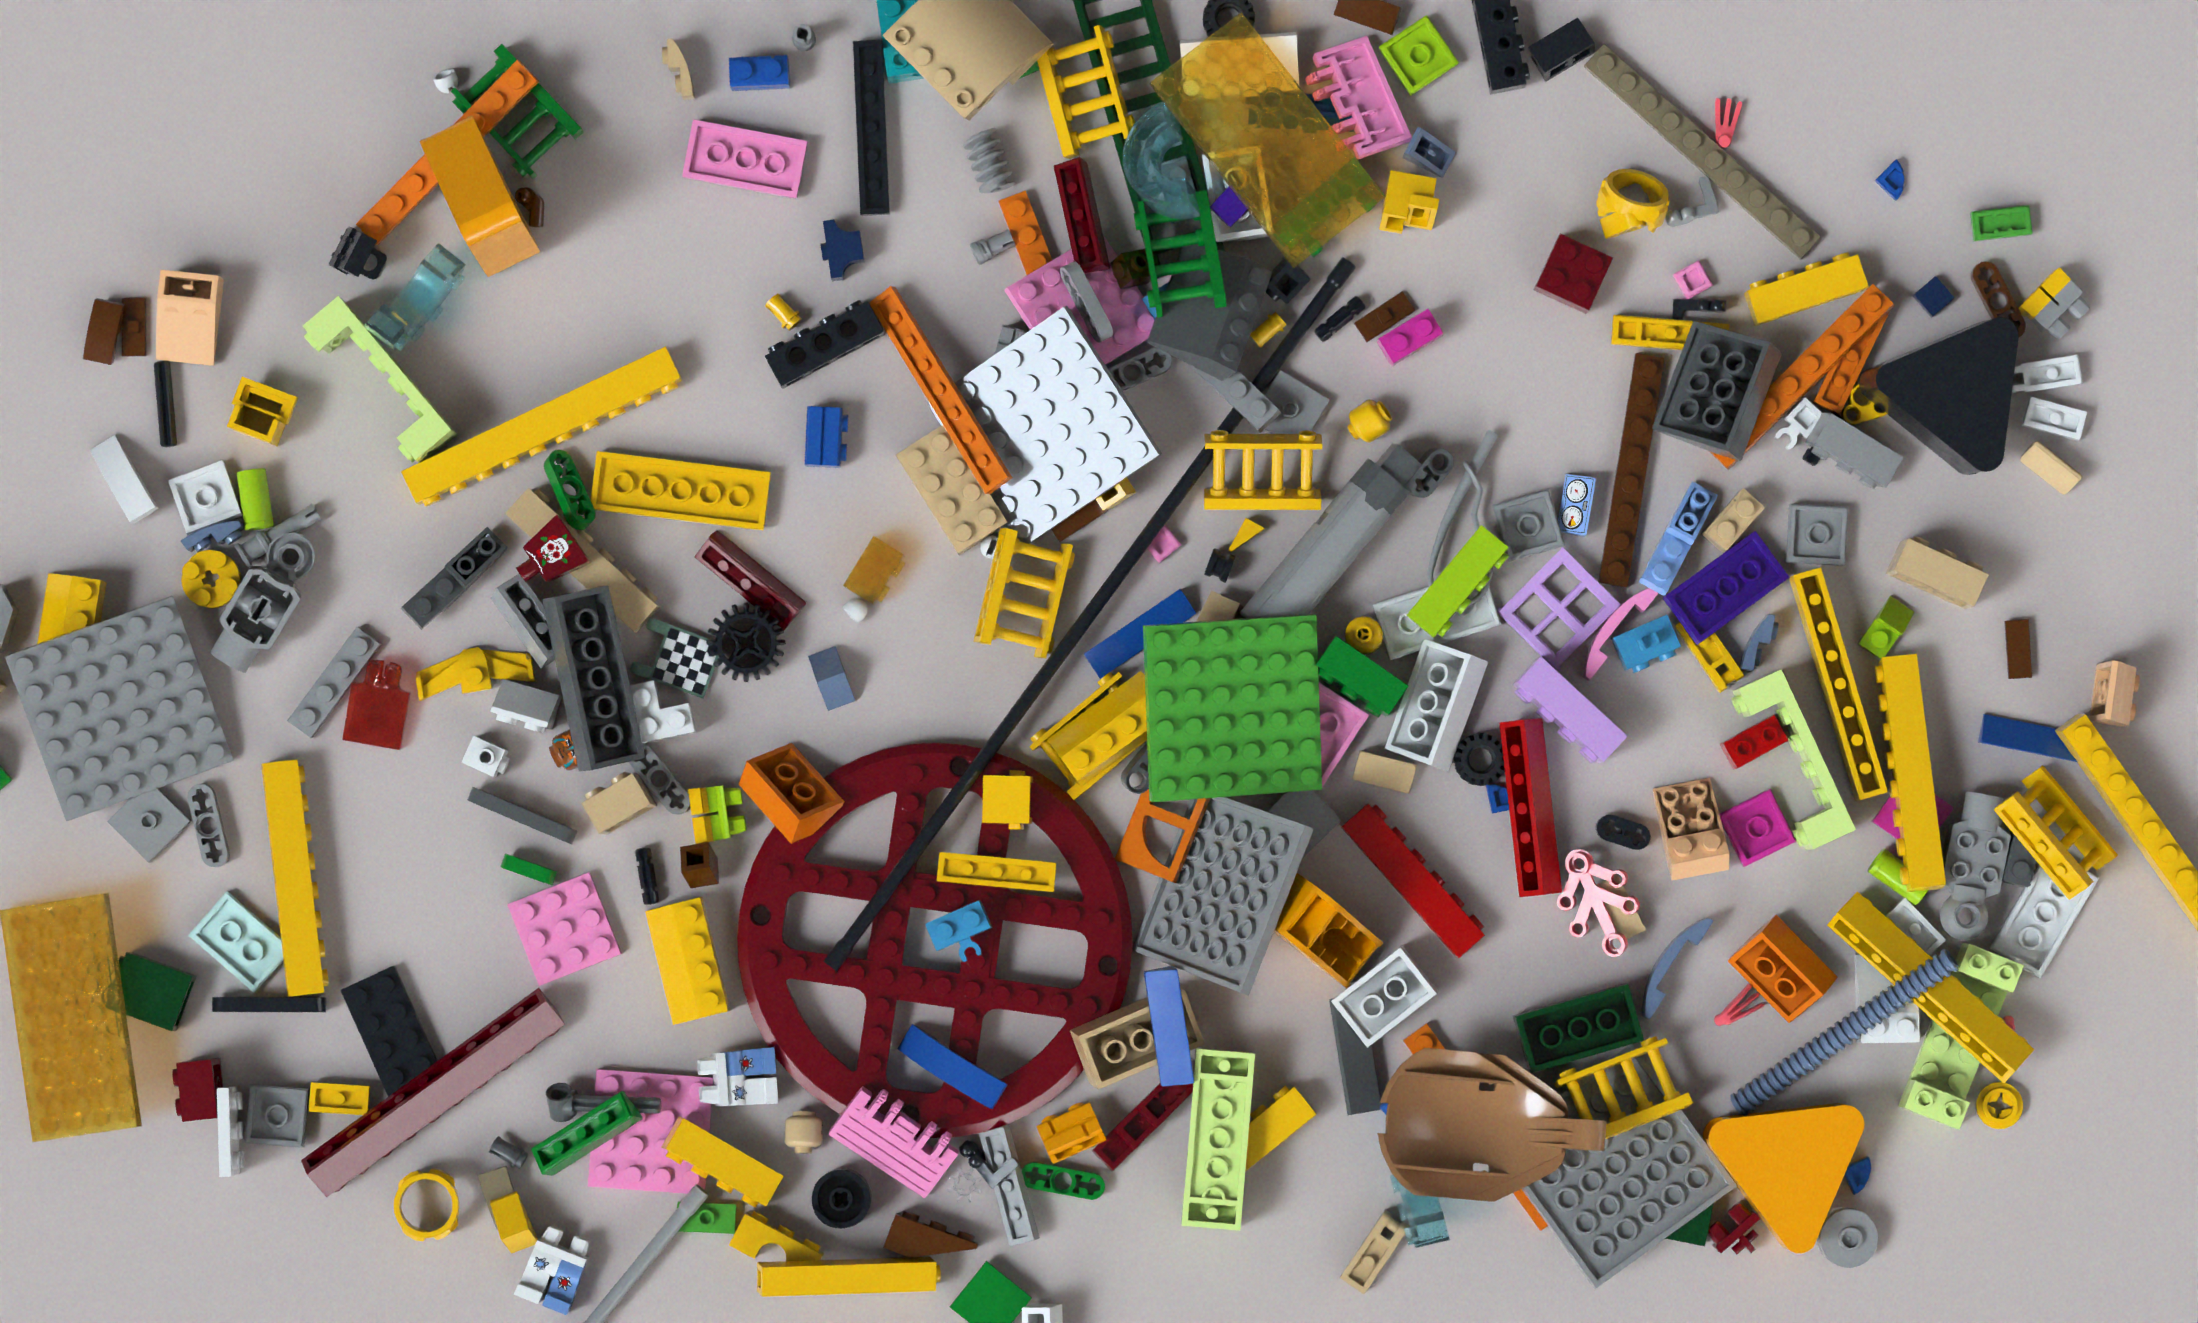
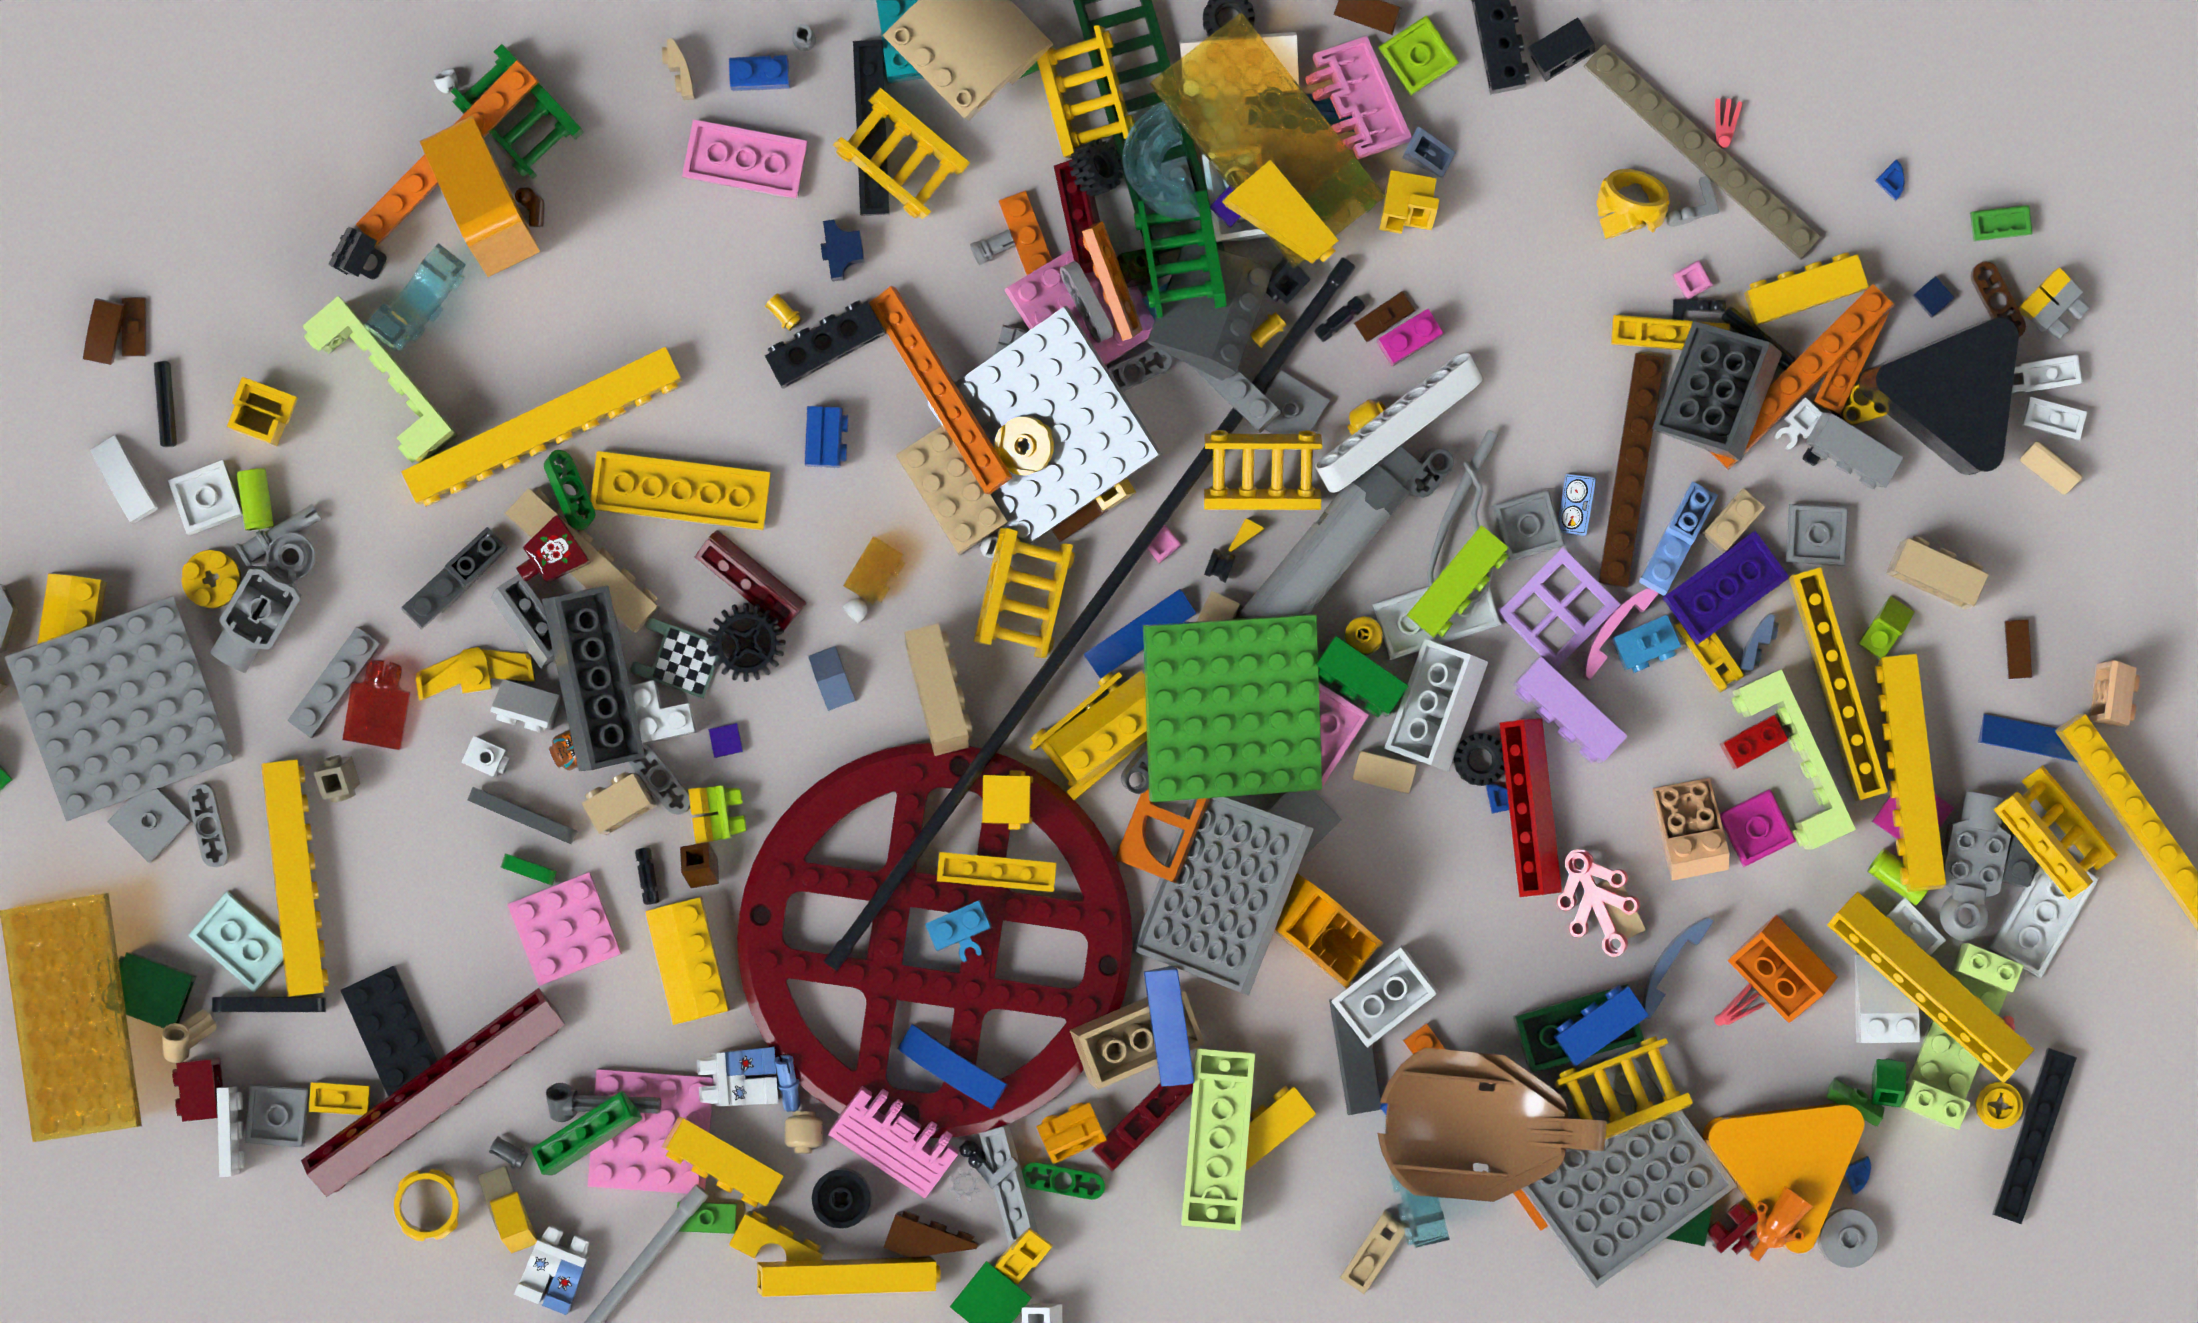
(181, 1037): none -> tan piece
(188, 317): light nougat slope -> none
(222, 532): sand blue slope -> none
(337, 778): none -> dark tan brick
(725, 740): none -> dark purple tile
(787, 1083): none -> medium blue axle
(790, 792): orange slope -> none
(905, 125): none -> yellow fence
(936, 688): none -> tan brick
(988, 162): light grey piece -> none
(1023, 1255): none -> yellow slope
(1039, 437): none -> plate
(1085, 170): none -> black tyre
(1112, 280): none -> orange plate
(1282, 213): none -> yellow slope
(1399, 422): none -> white beam
(1413, 881): red brick -> none
(1573, 273): dark red brick -> none
(1600, 1024): none -> blue brick
(1625, 825): black beam -> none
(1746, 327): none -> black axle
(1783, 1217): none -> orange piece
(1844, 1032): sand blue piece -> none
(1845, 1095): none -> bright green plate
(1888, 1083): none -> green brick
(2034, 1136): none -> black plate

